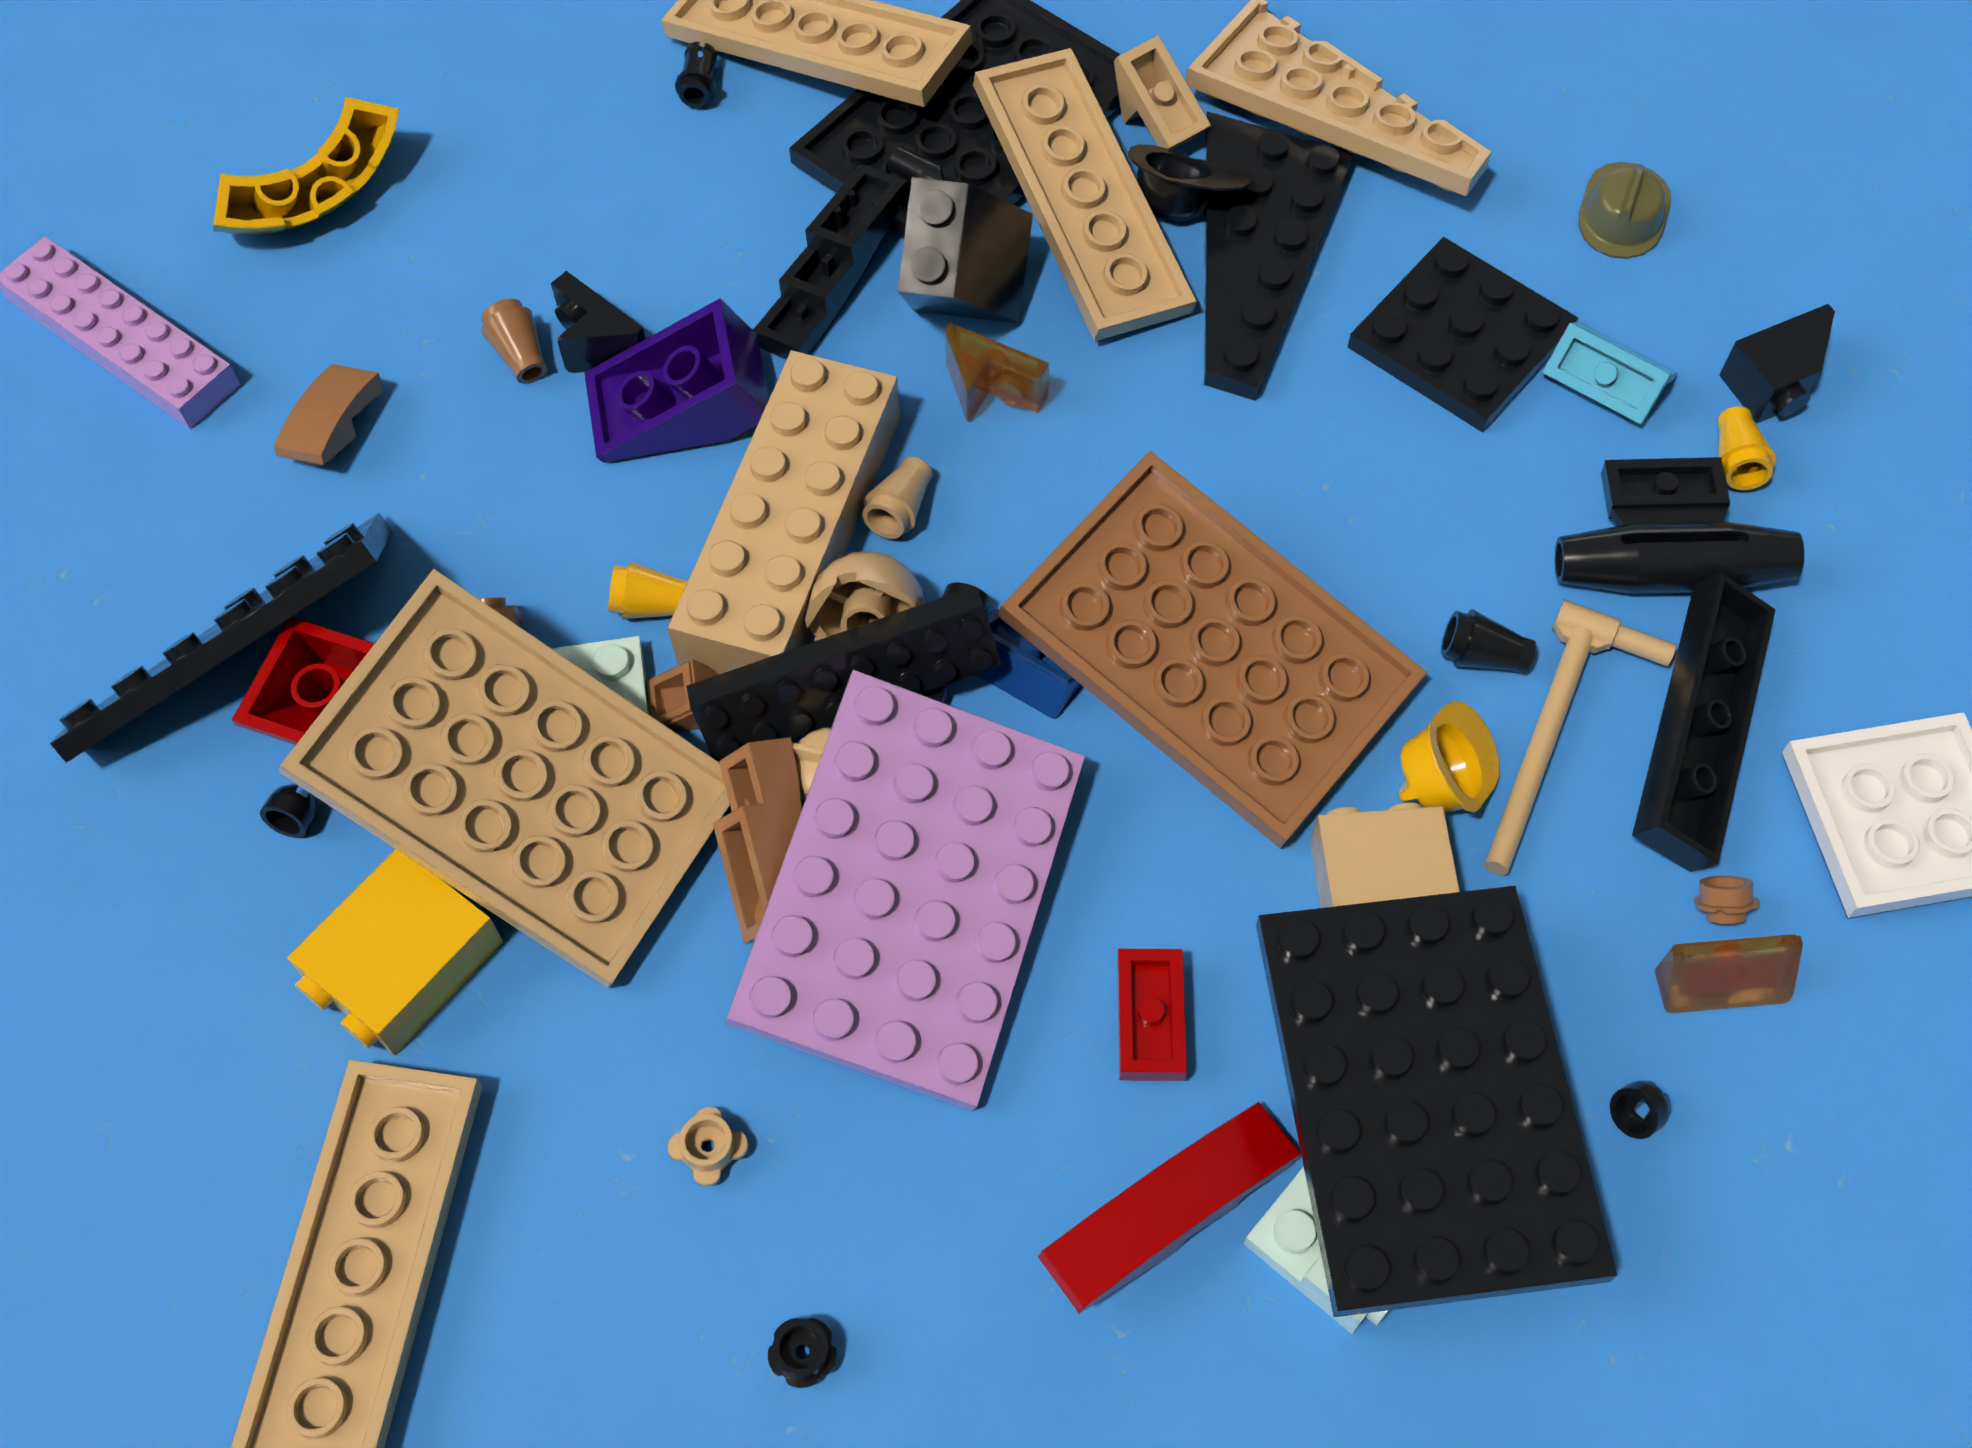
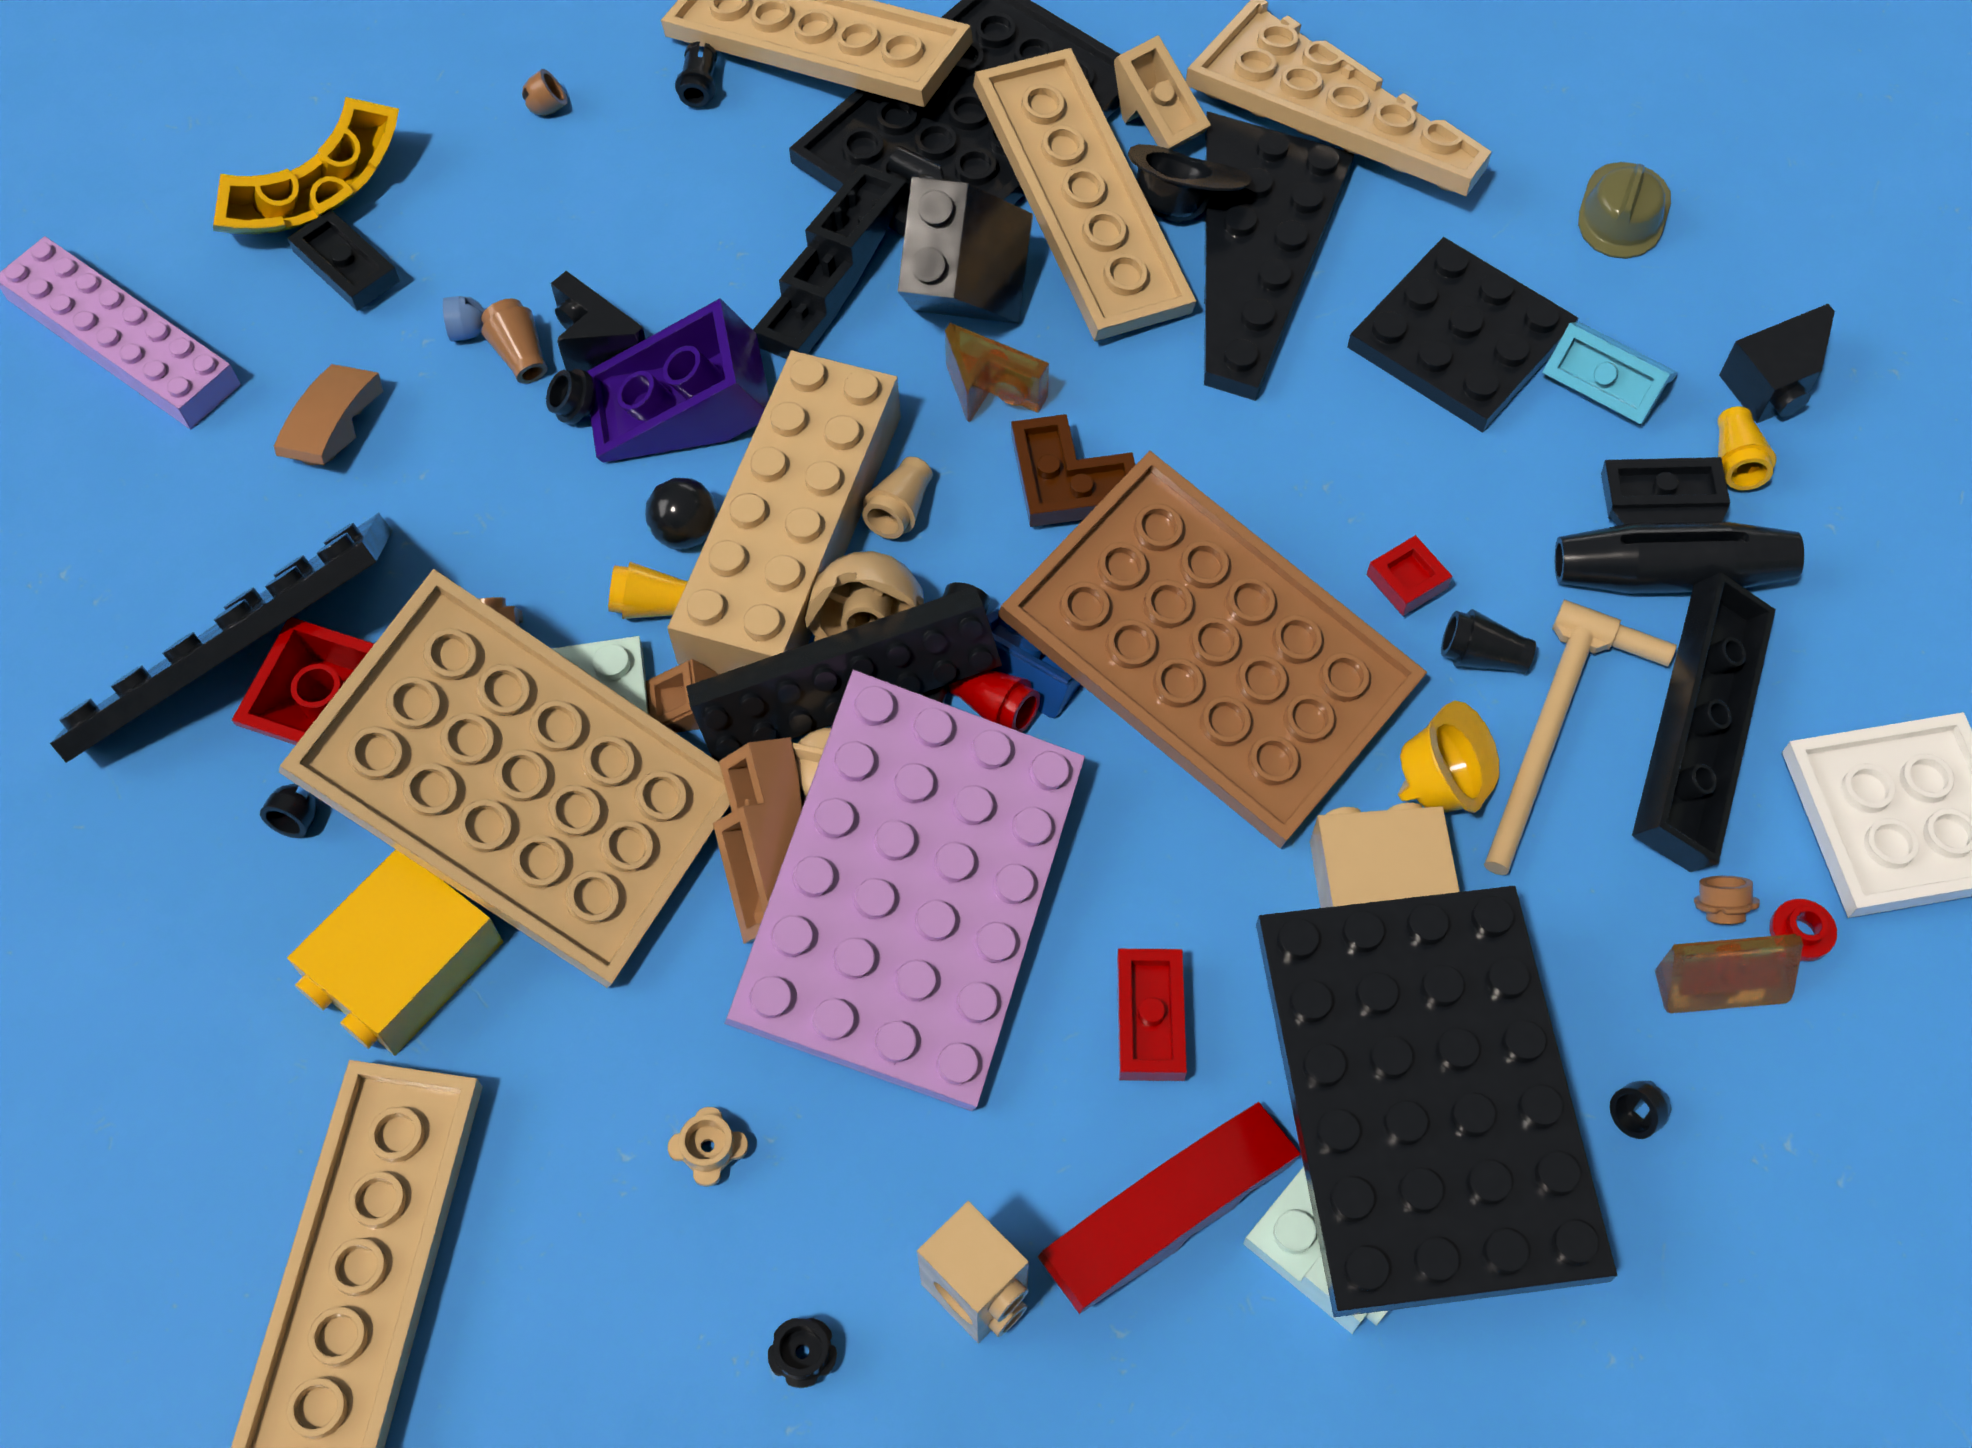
(343, 259): none -> black plate
(462, 317): none -> medium blue hinge
(543, 94): none -> medium nougat hinge
(571, 395): none -> black plate
(680, 513): none -> black piece
(975, 1273): none -> tan brick
(999, 698): none -> red cone
(1053, 480): none -> reddish brown plate
(1409, 575): none -> red plate
(1812, 914): none -> red plate

